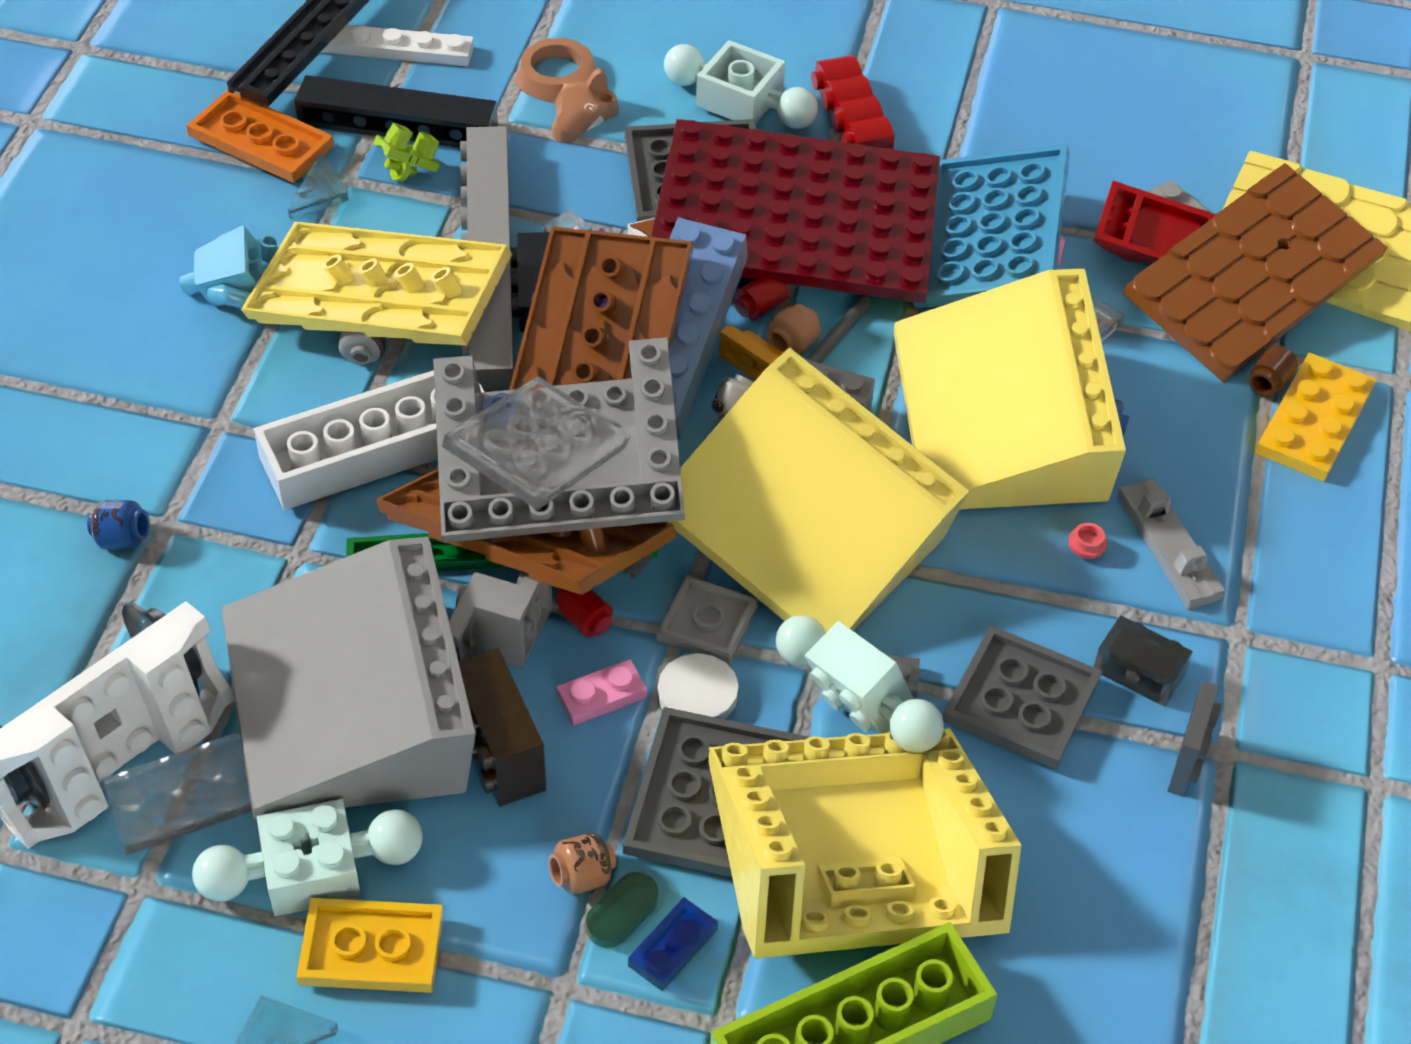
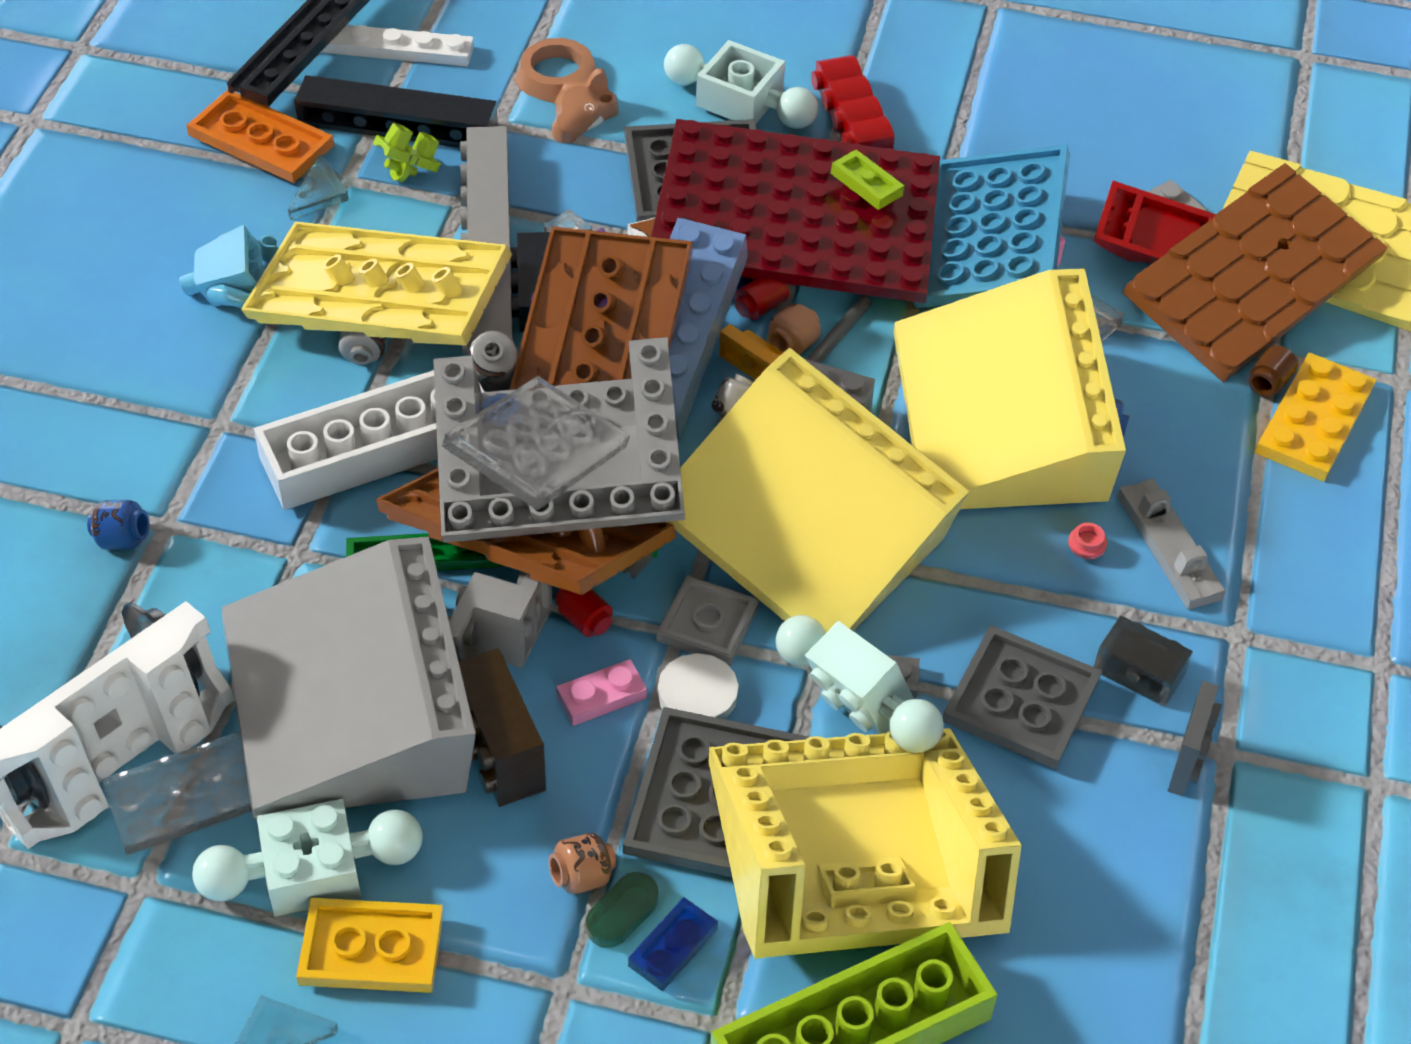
(503, 360): none -> light grey head
(867, 179): none -> lime plate

